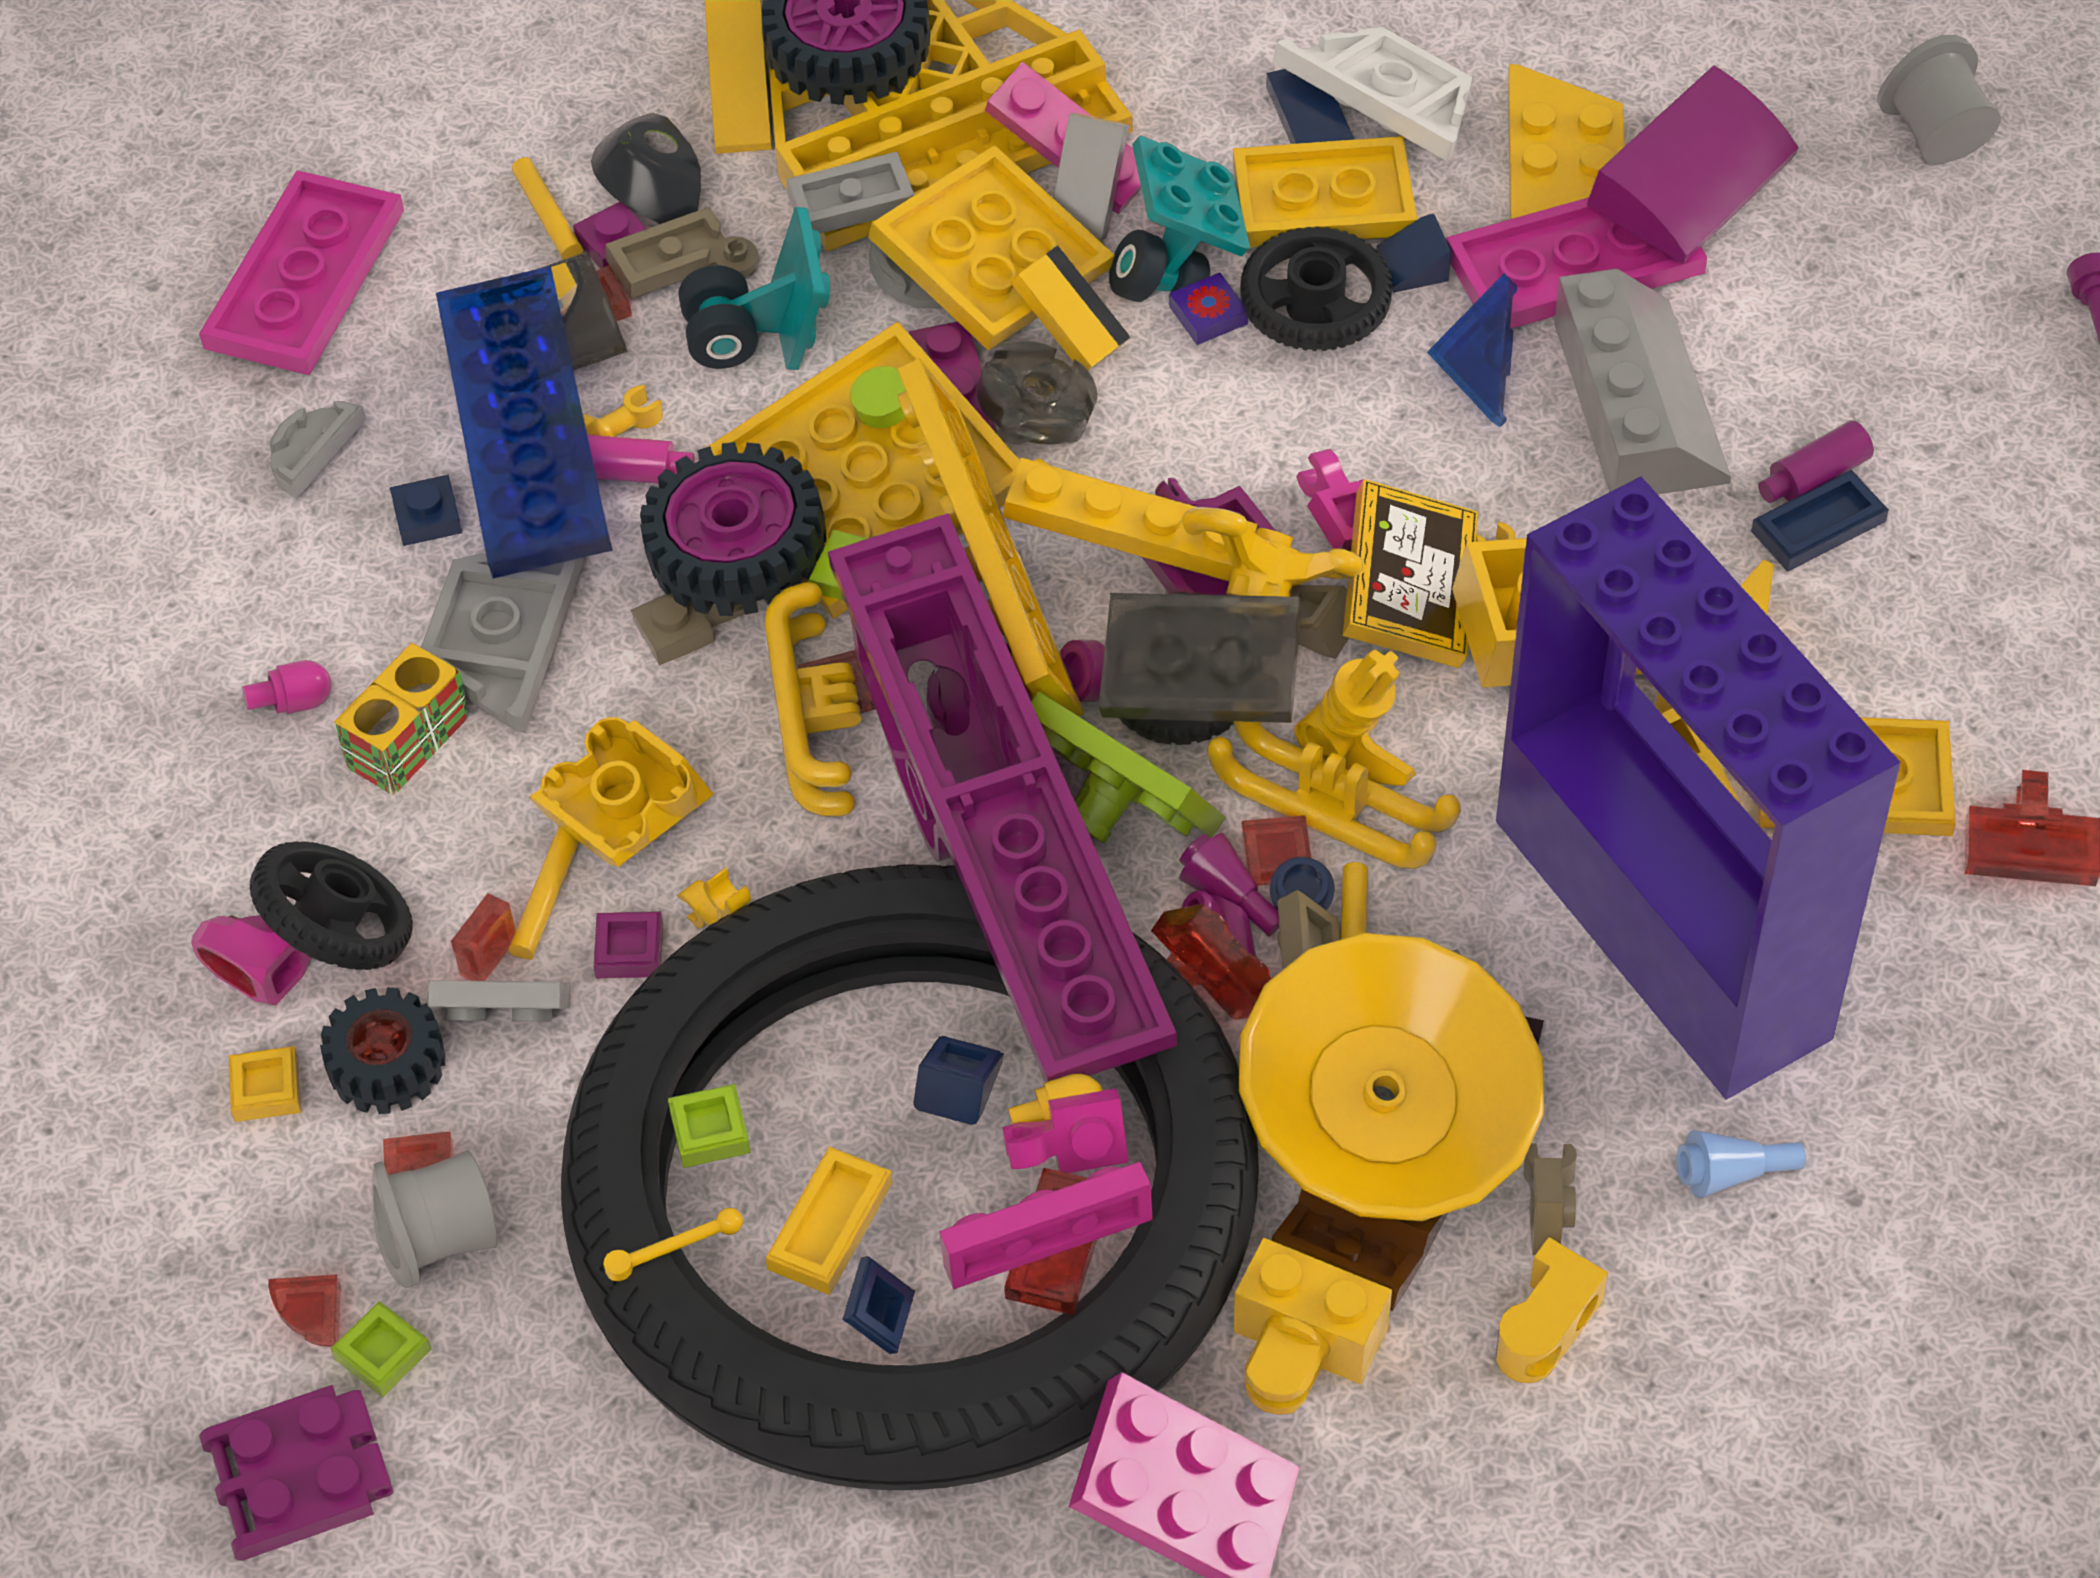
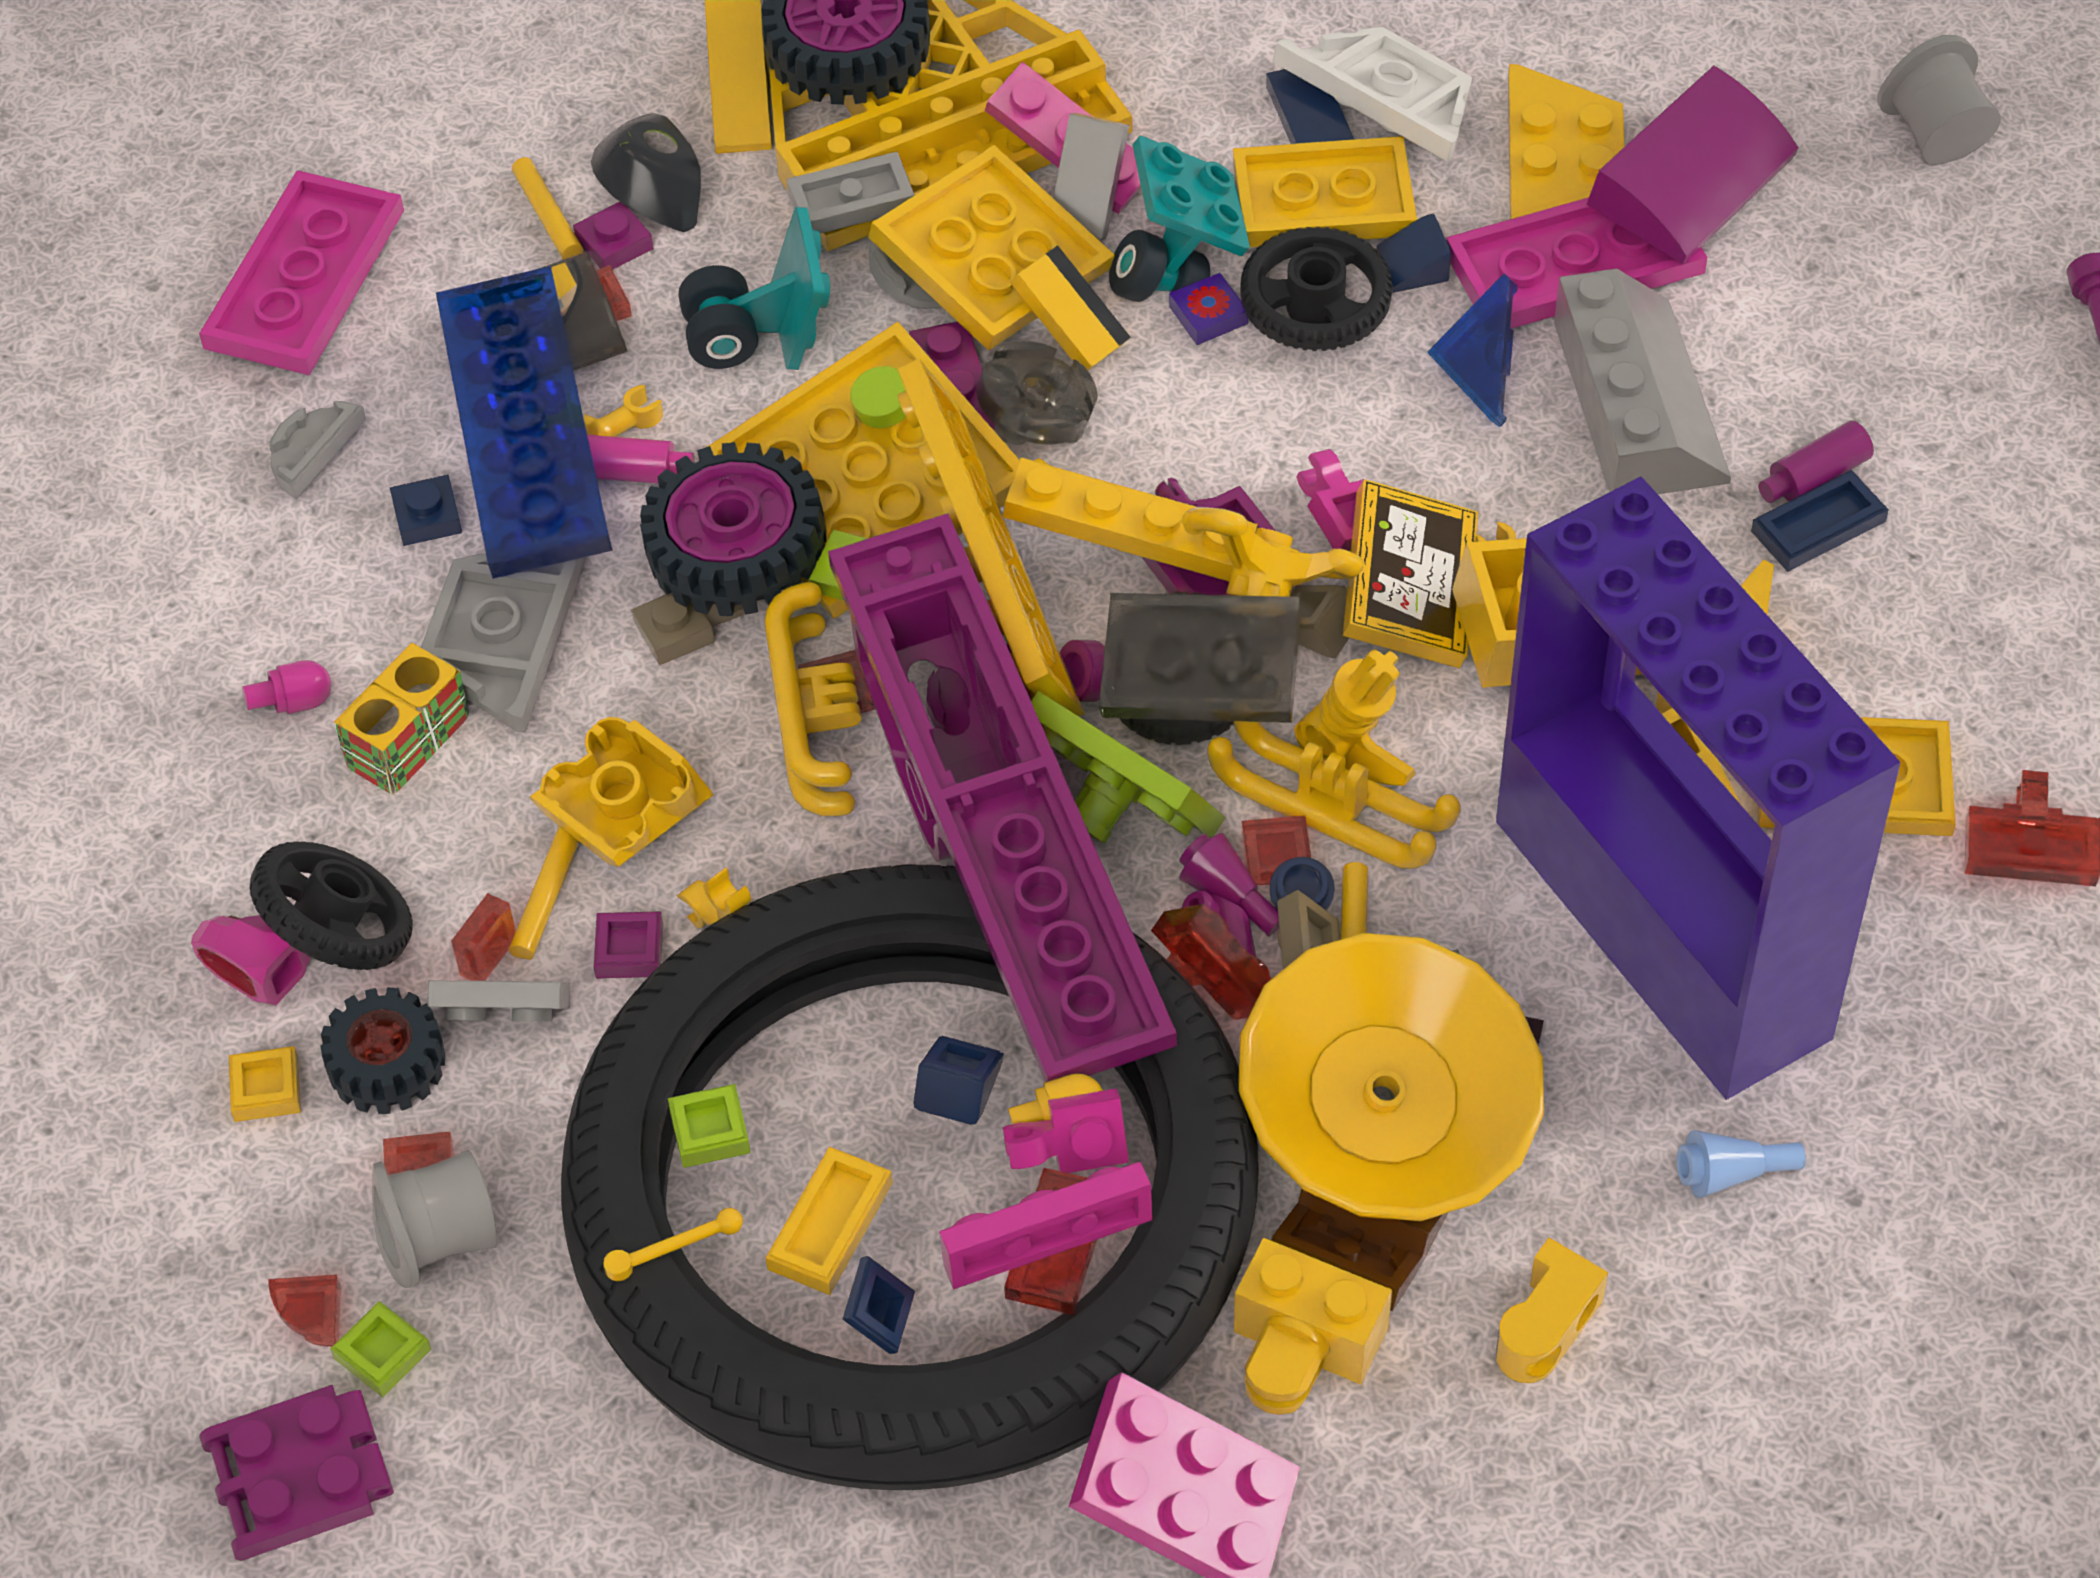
(675, 250): dark tan hinge -> none
(1550, 1195): dark tan plate -> none

